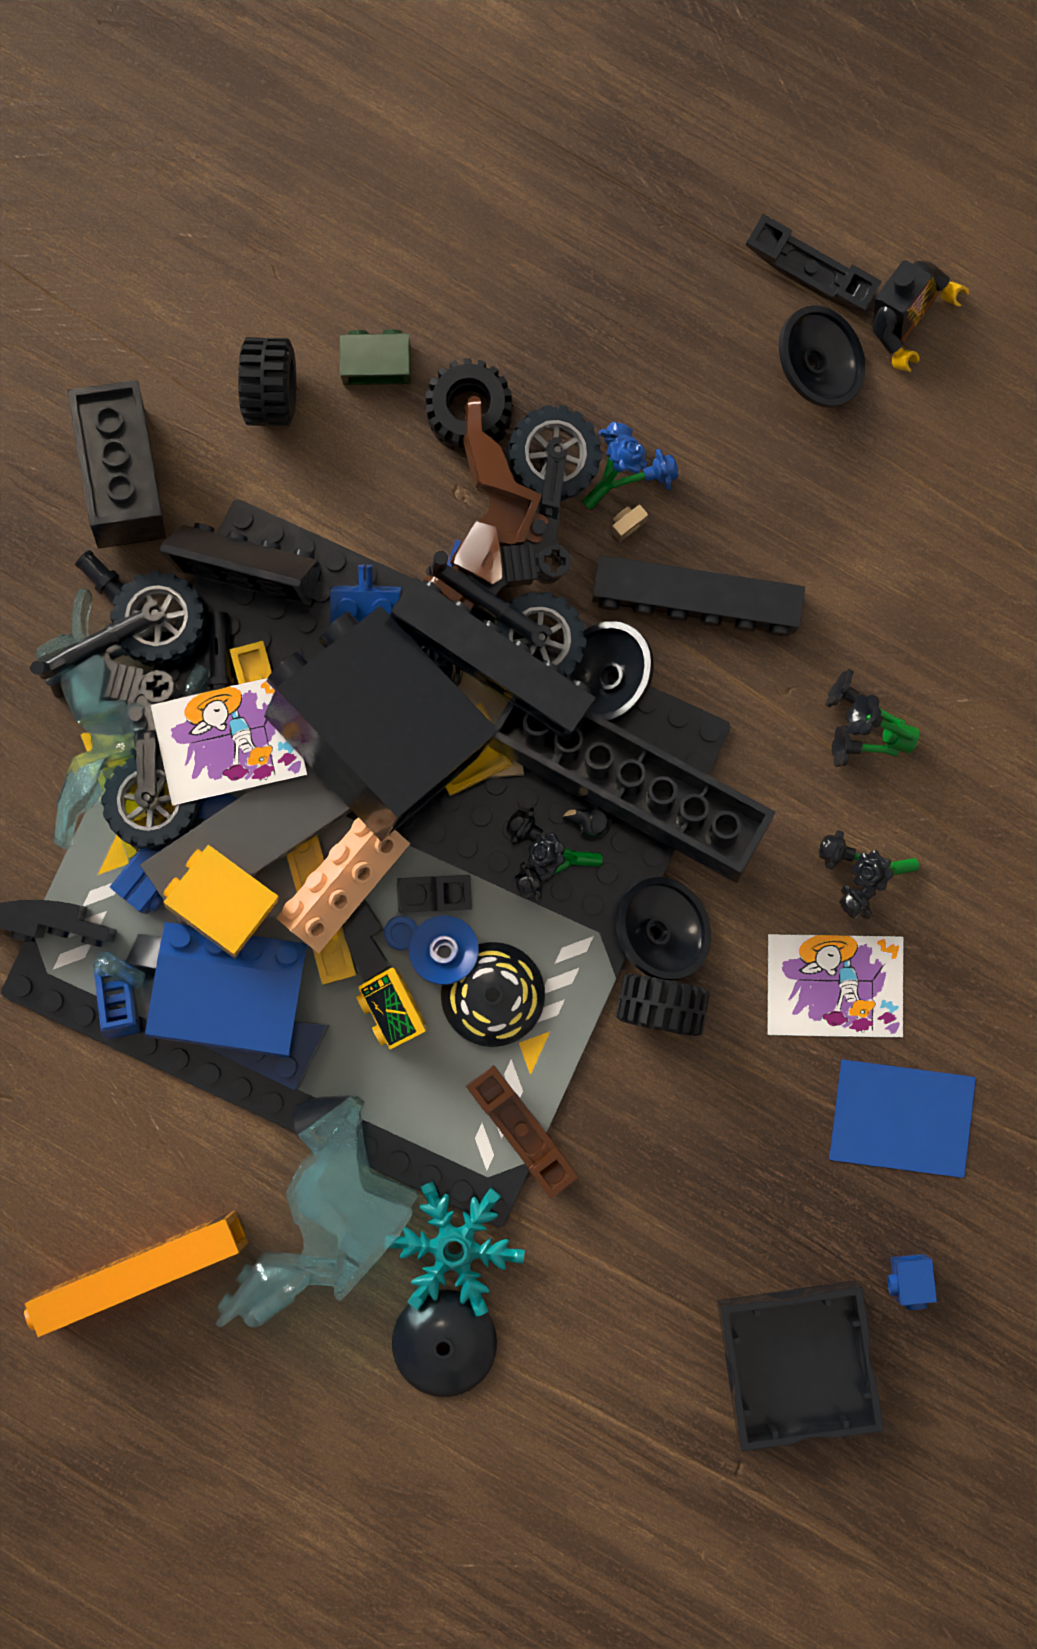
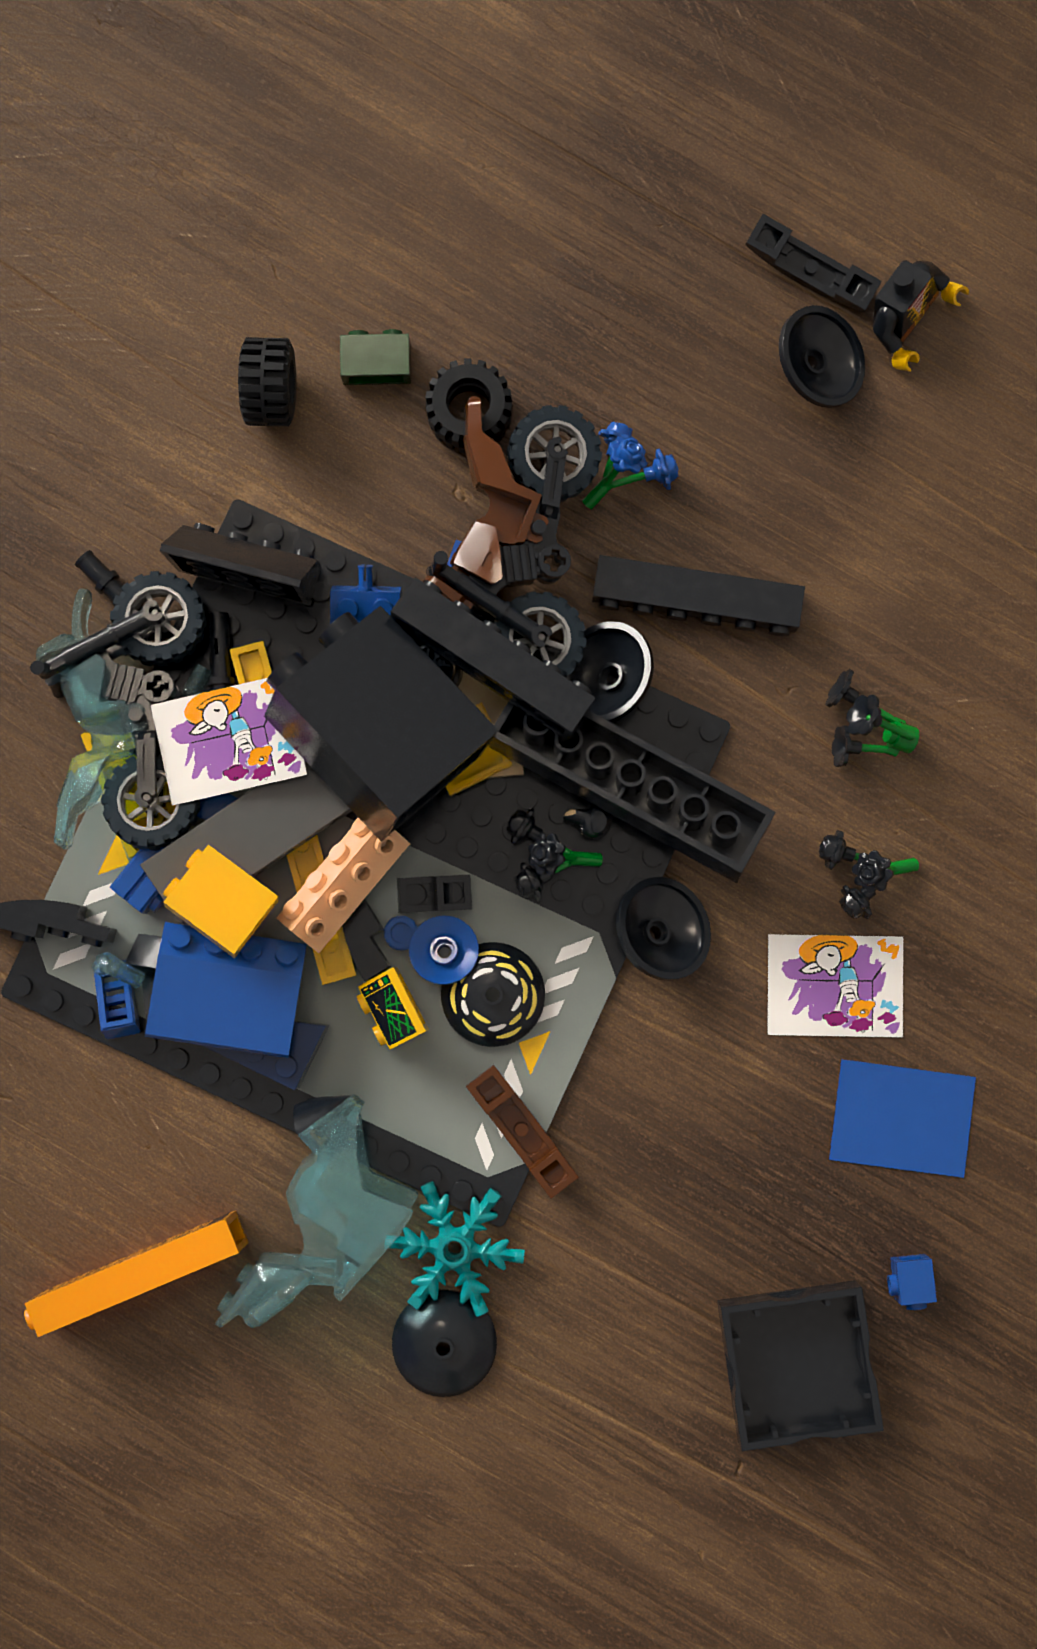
(116, 464): black brick -> none
(628, 521): tan plate -> none
(662, 1005): black tyre -> none

